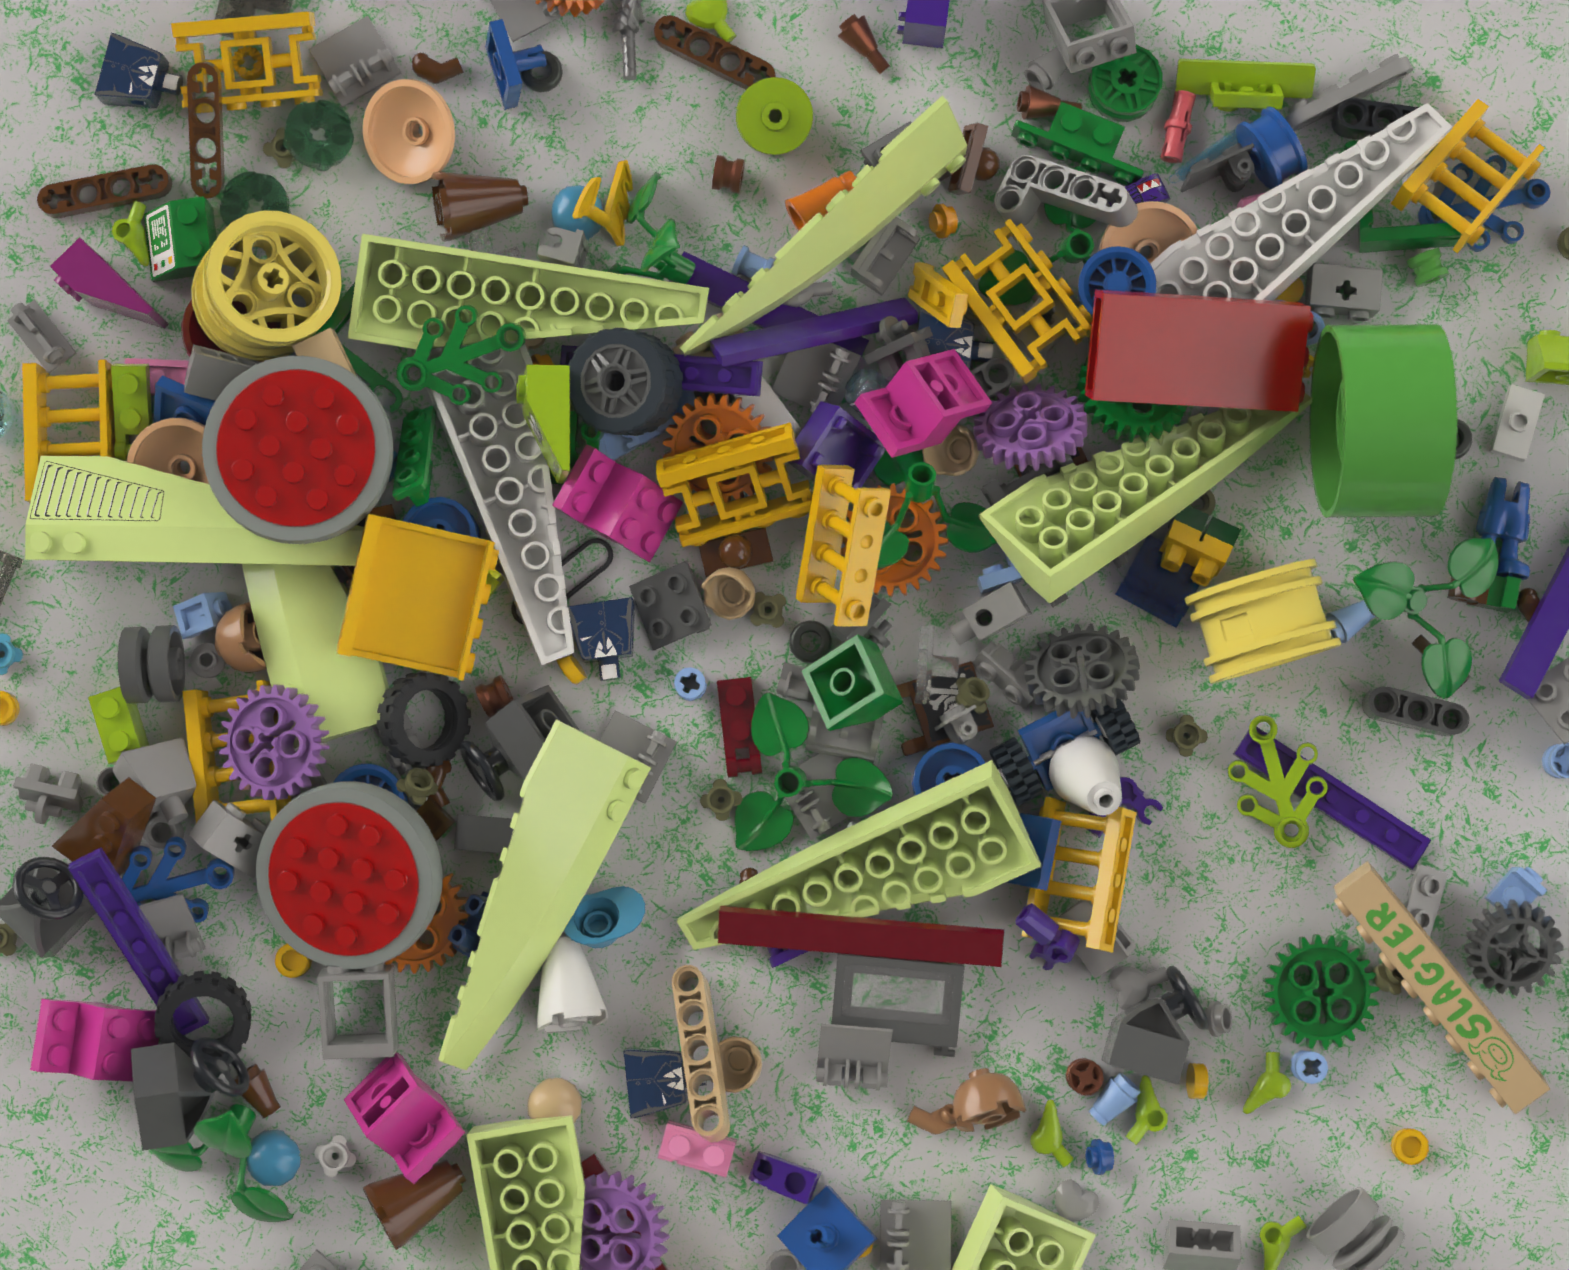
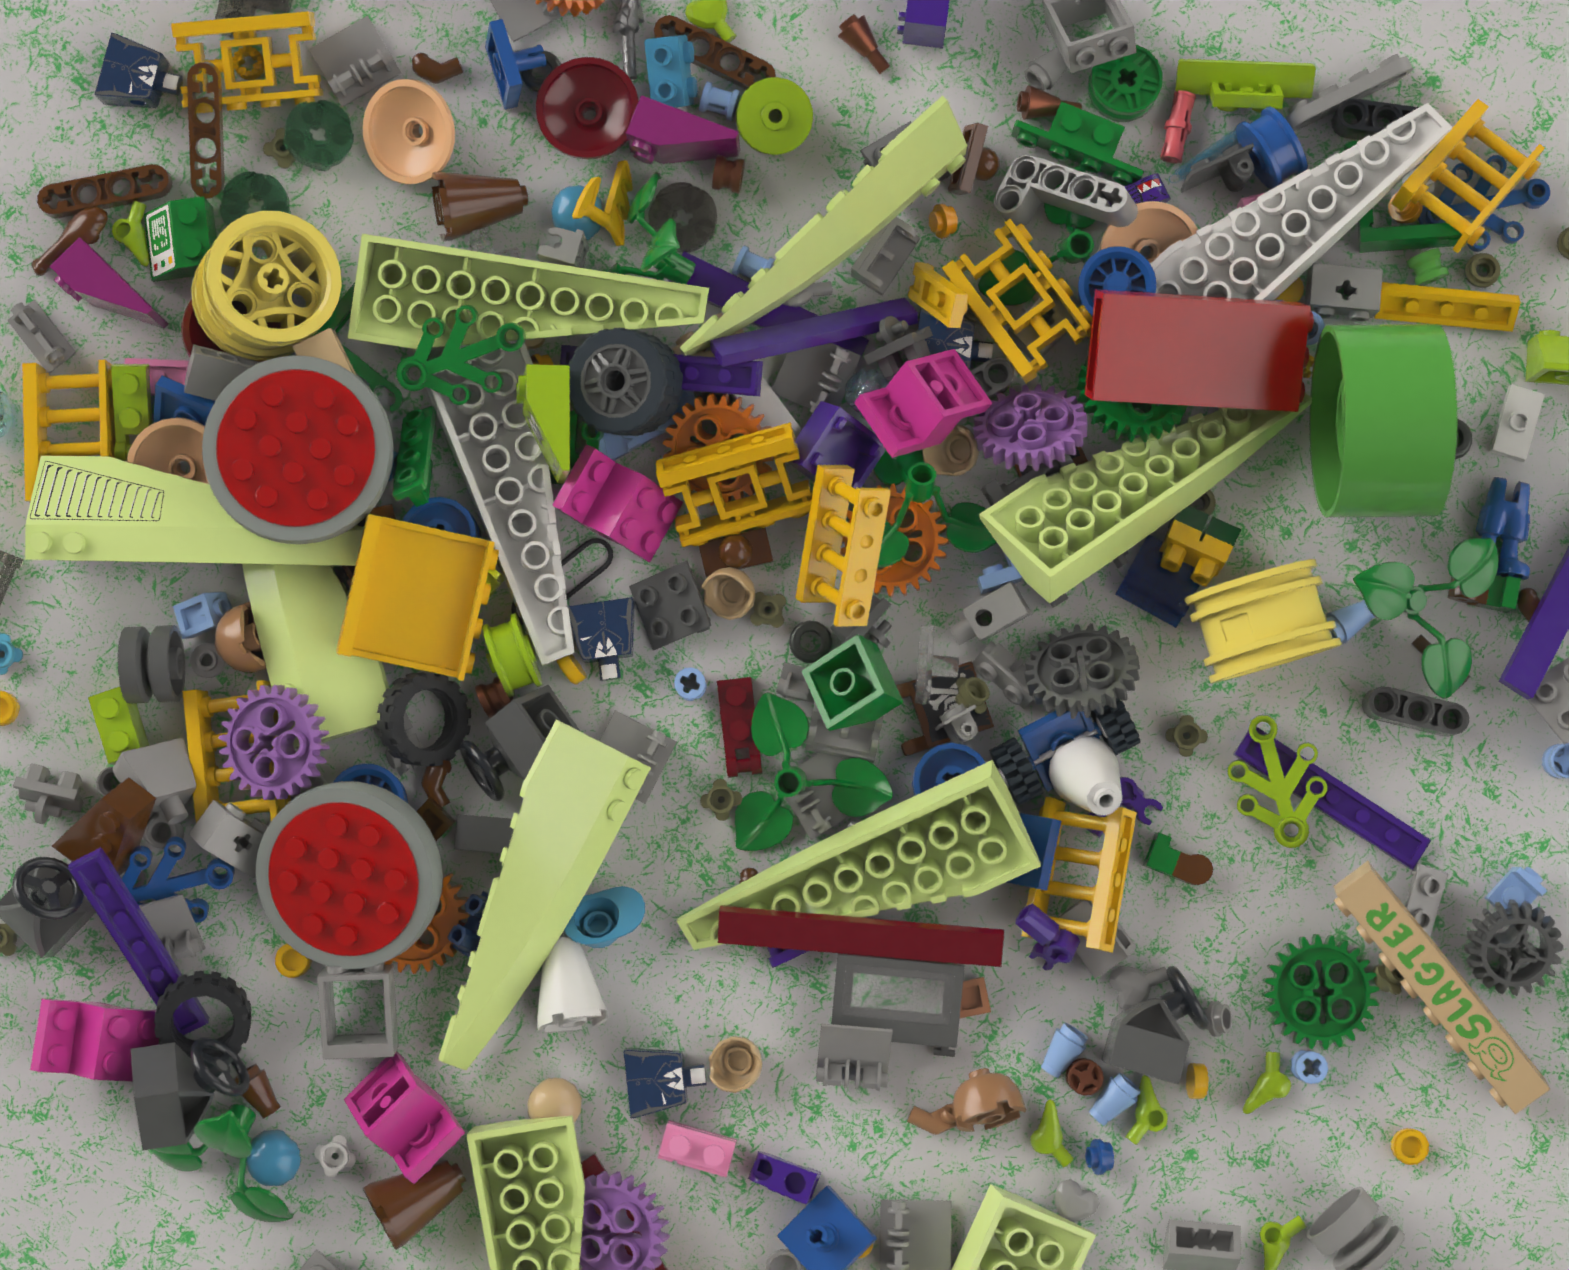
(85, 224): none -> reddish brown piece
(417, 785): olive plate -> none
(511, 655): none -> lime wheel
(582, 87): none -> dark red dish
(670, 70): none -> dark azure bracket
(676, 136): none -> magenta slope
(692, 200): none -> clear smoke plate
(708, 1068): tan beam -> none
(719, 100): none -> light blue bush
(807, 205): orange plant -> none
(974, 998): none -> nougat plate
(1063, 1049): none -> light blue cone
(1191, 869): none -> leg
(1408, 215): none -> light orange plate
(1448, 307): none -> yellow plate
(1491, 265): none -> olive plate

